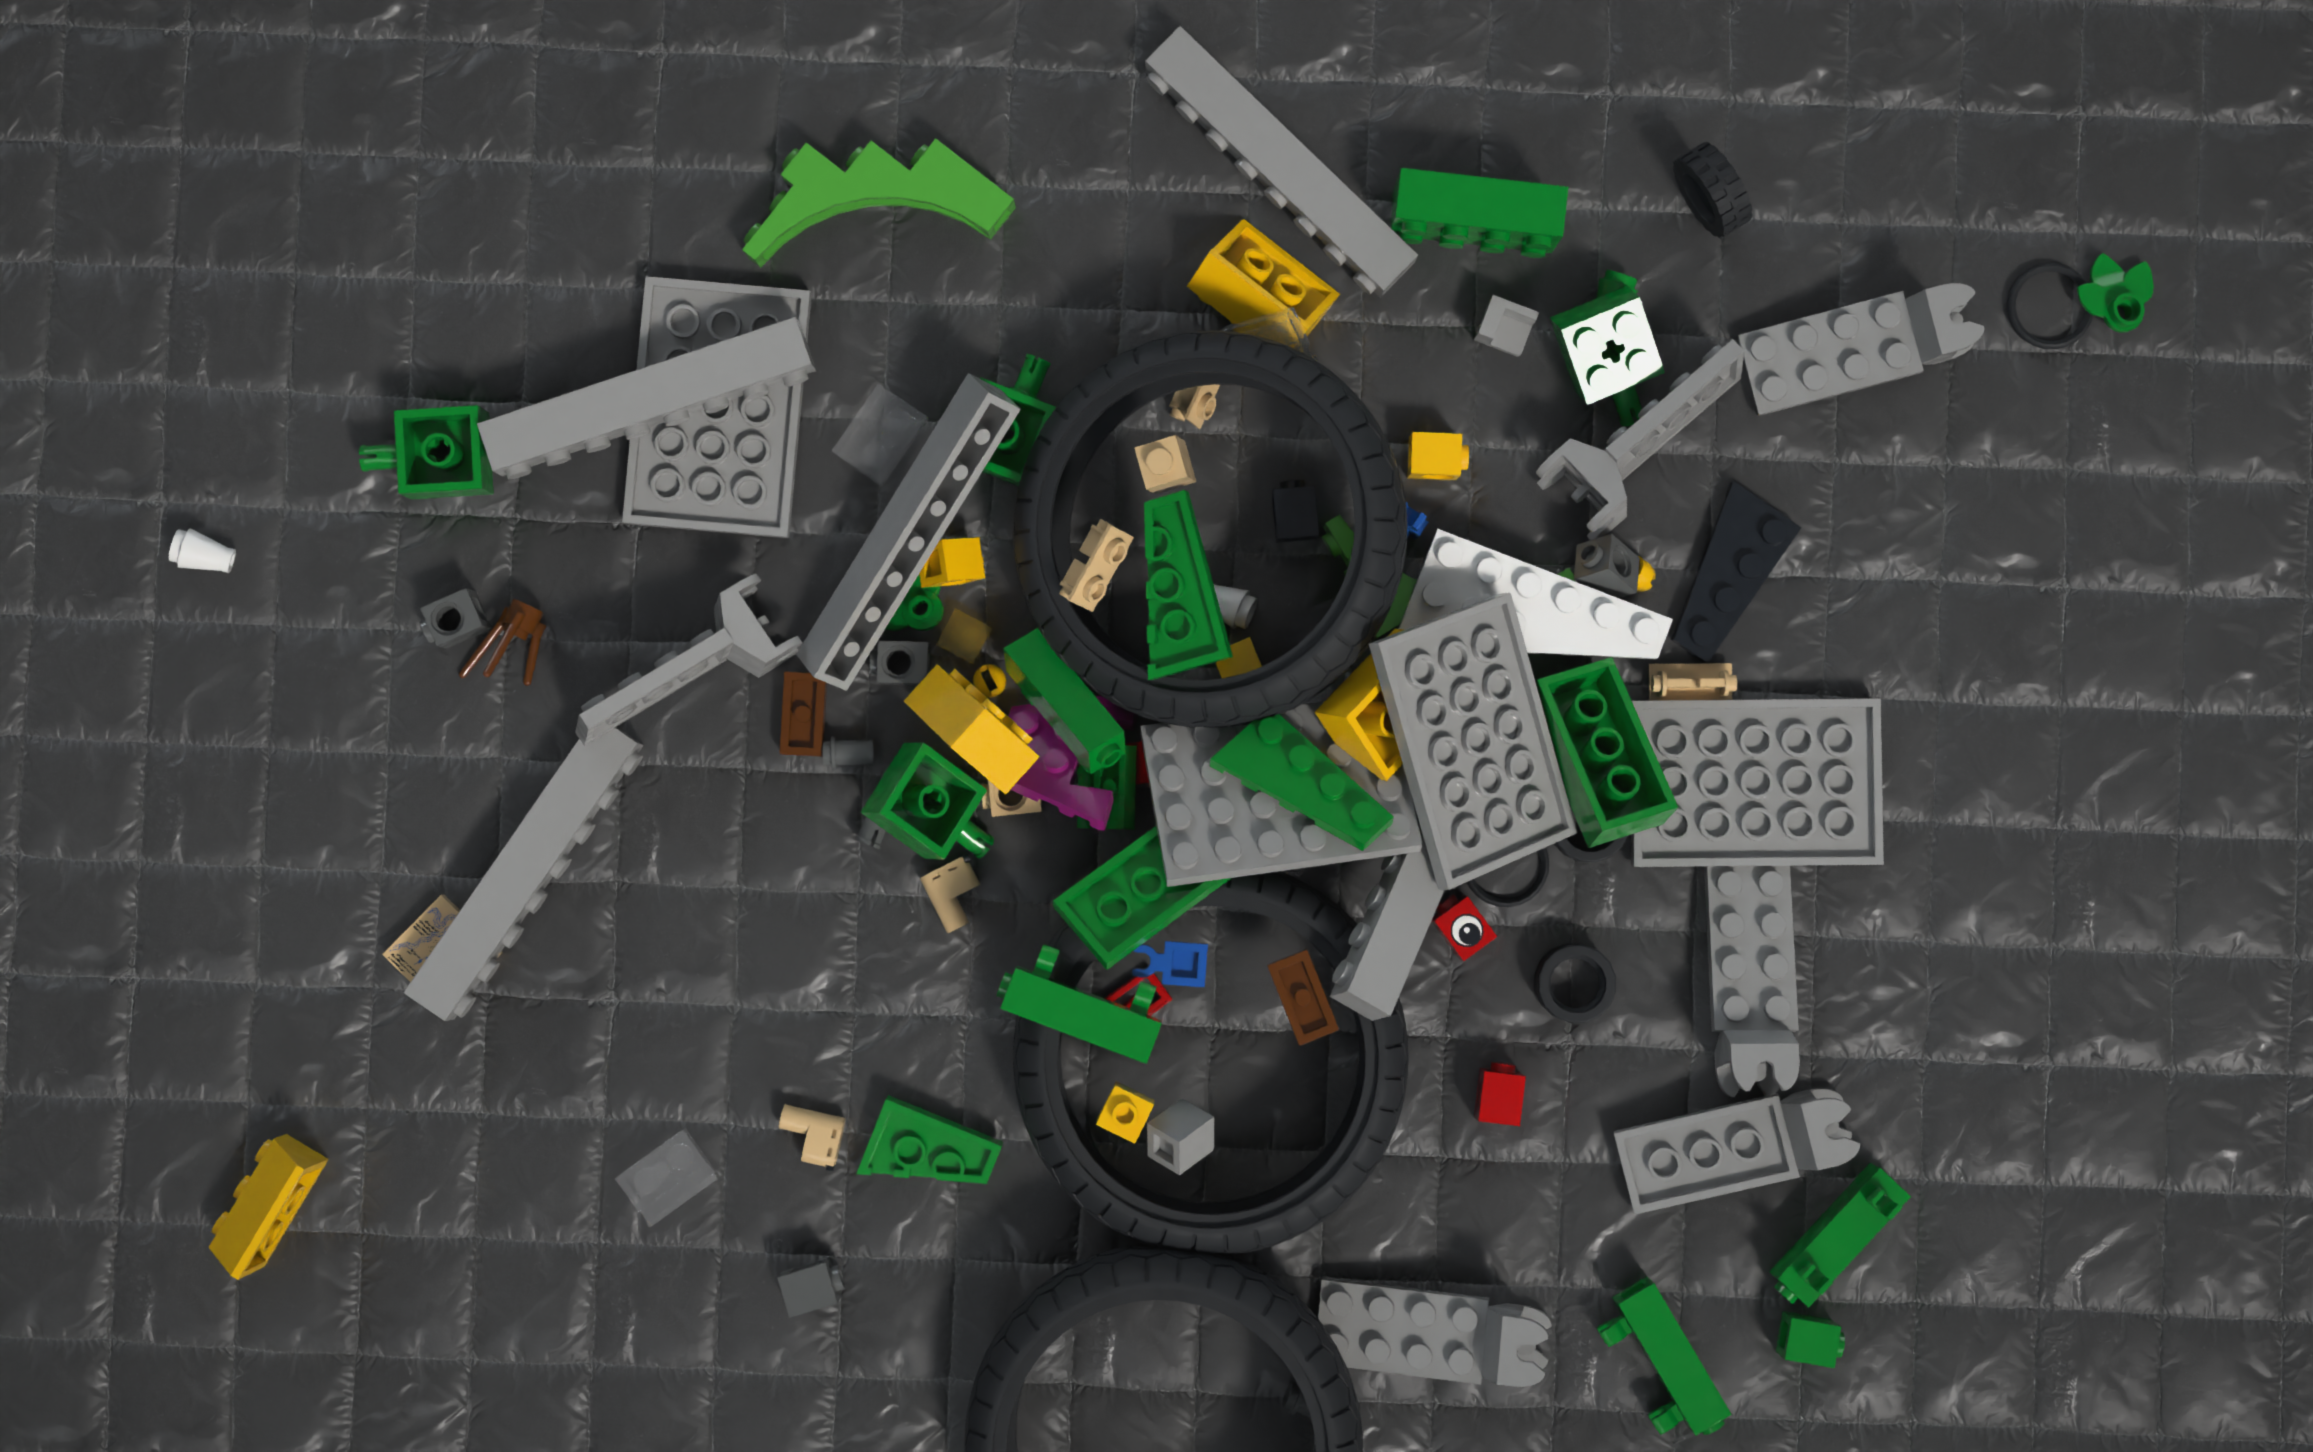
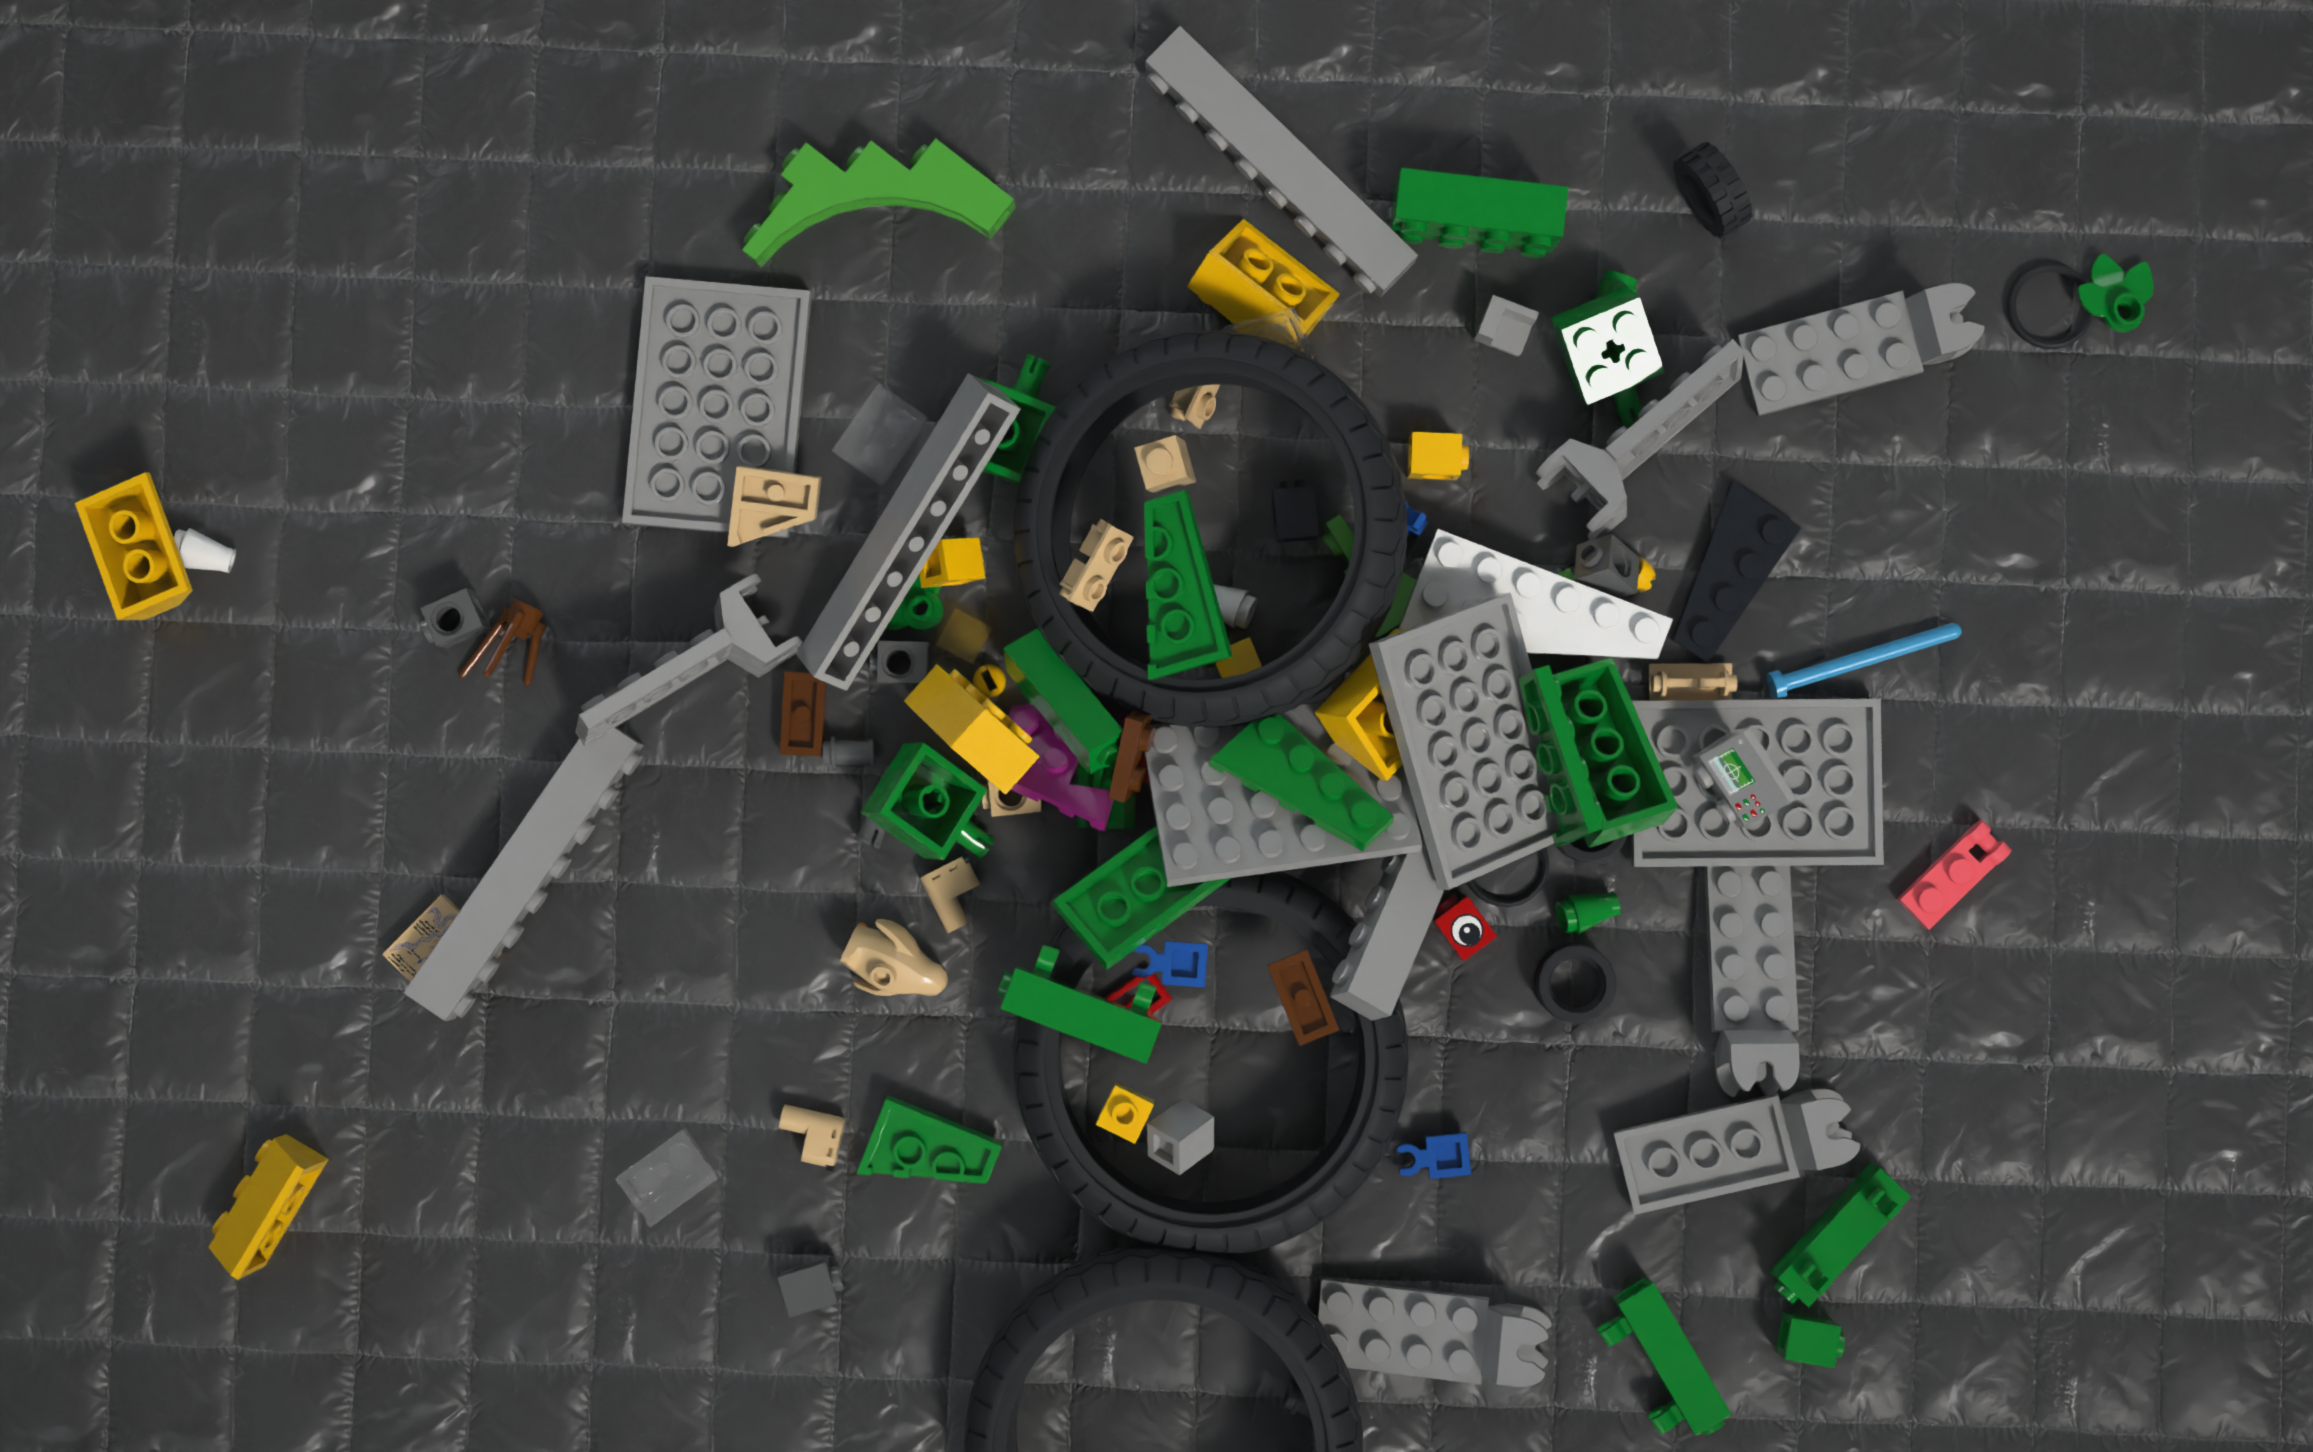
(134, 549): none -> yellow slope
(419, 440): green brick -> none
(647, 398): light grey brick -> none
(770, 502): none -> tan wing
(891, 962): none -> tan animal
(1128, 772): none -> reddish brown plate
(1443, 1156): none -> blue plate
(1500, 1094): red brick -> none
(1559, 759): none -> green wing
(1583, 911): none -> green cone
(1742, 778): none -> light grey slope
(1780, 684): none -> dark azure bar
(1952, 875): none -> coral plate

